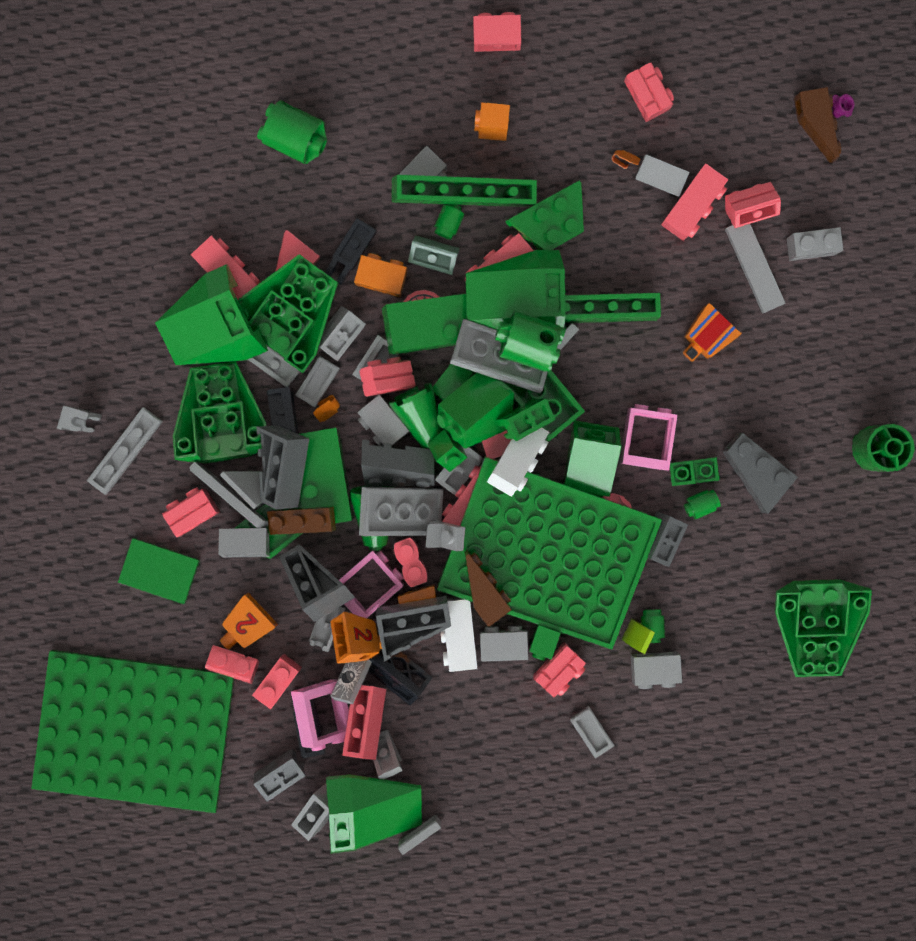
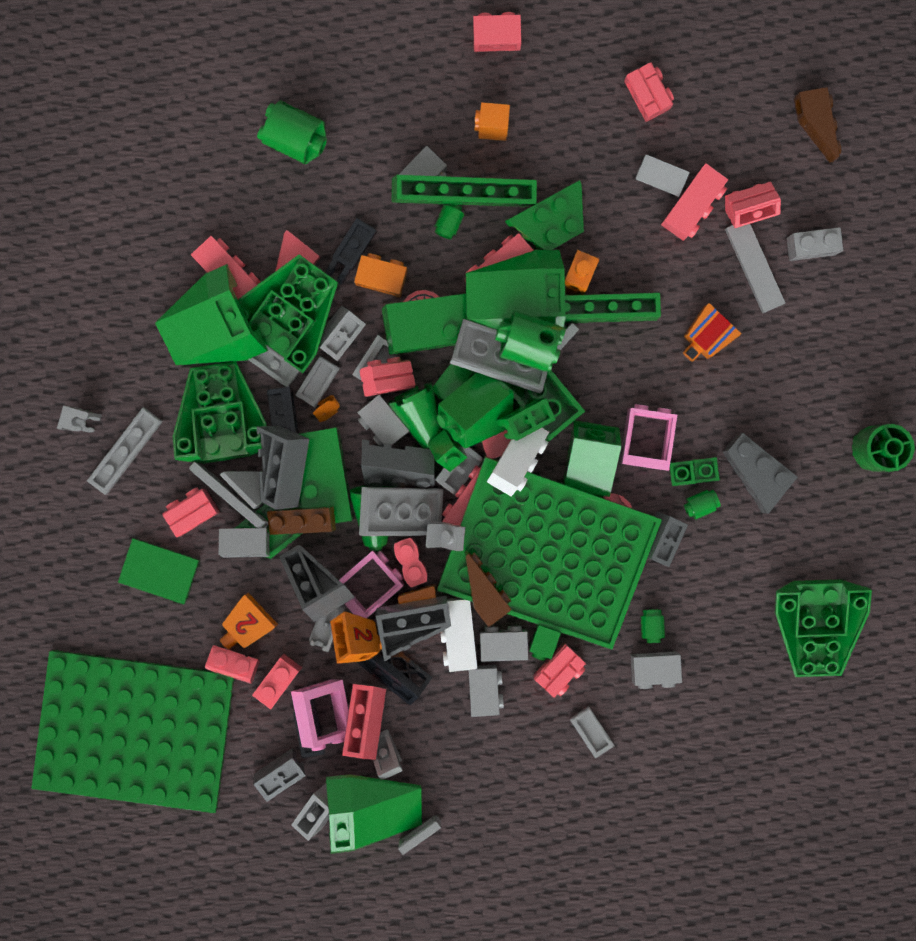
(350, 681): tile -> none
(433, 255): sand green slope -> none
(484, 691): none -> light grey brick
(580, 273): none -> orange torso
(626, 156): orange piece -> none
(638, 636): lime slope -> none
(842, 105): magenta plate -> none

